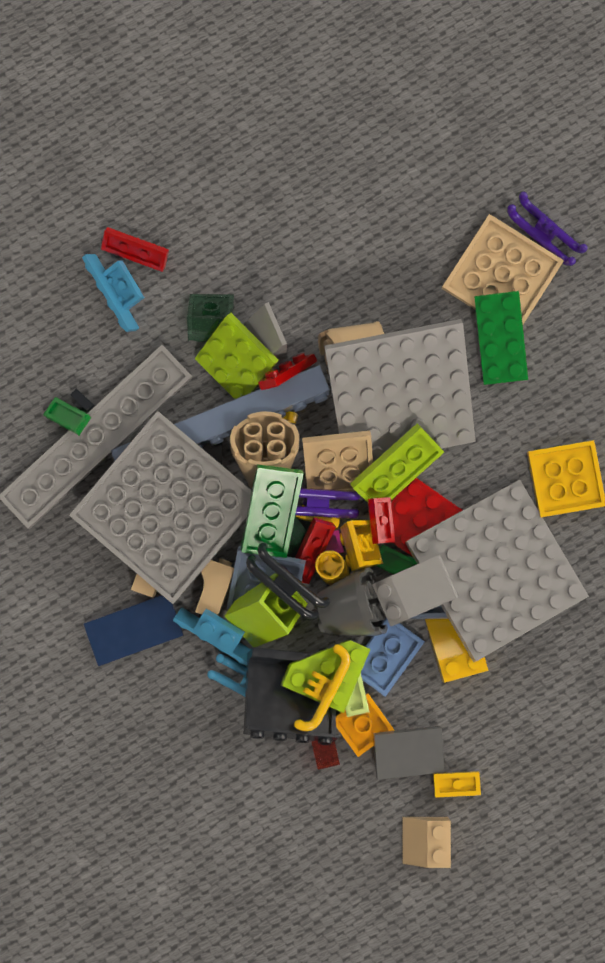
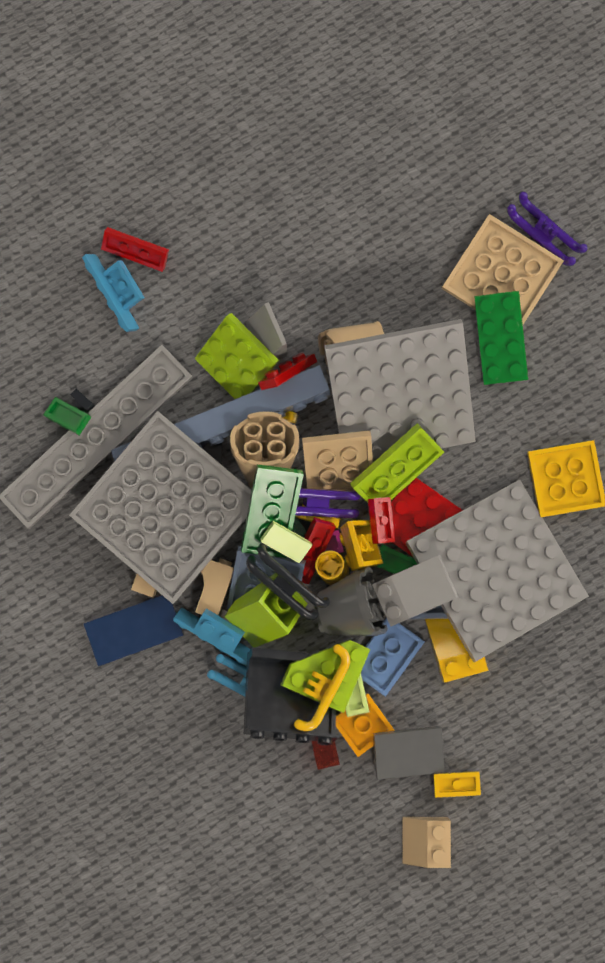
(206, 314): clear green slope -> none
(286, 542): none -> yellowish green tile

